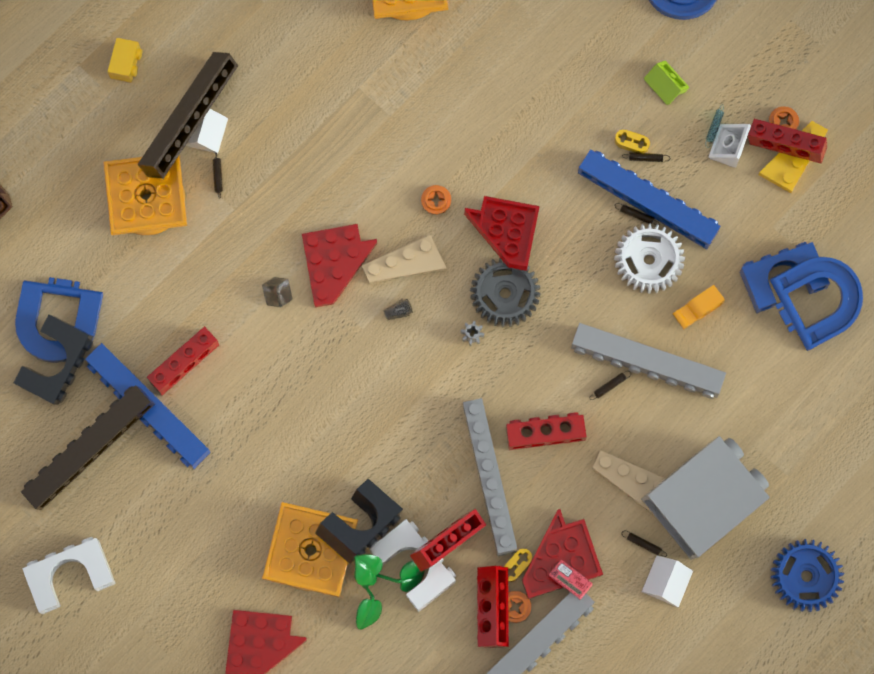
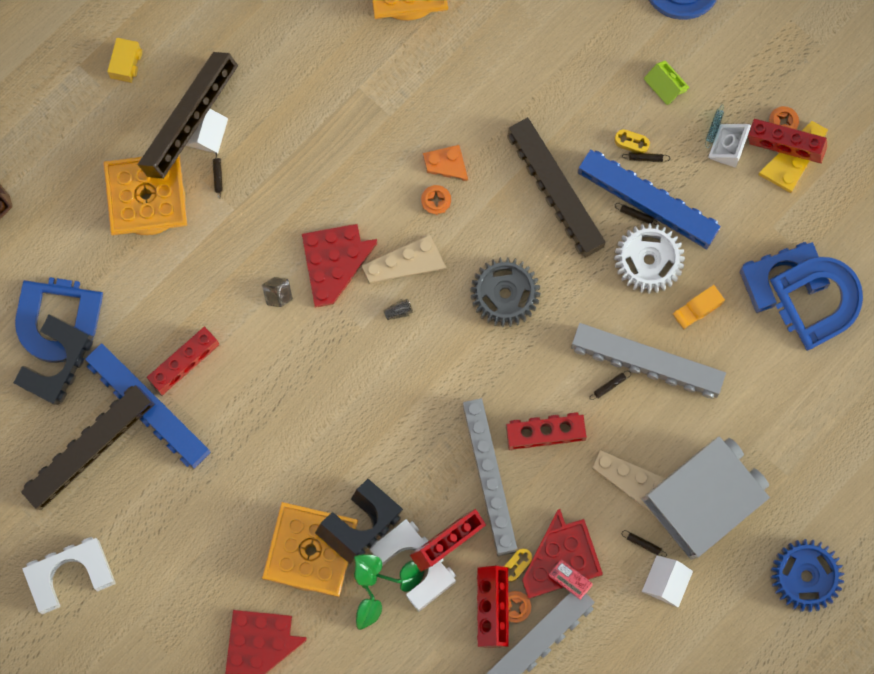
(446, 162): none -> orange wing
(467, 333): light grey gear -> none
(506, 228): red wing -> none
(556, 187): none -> dark brown brick

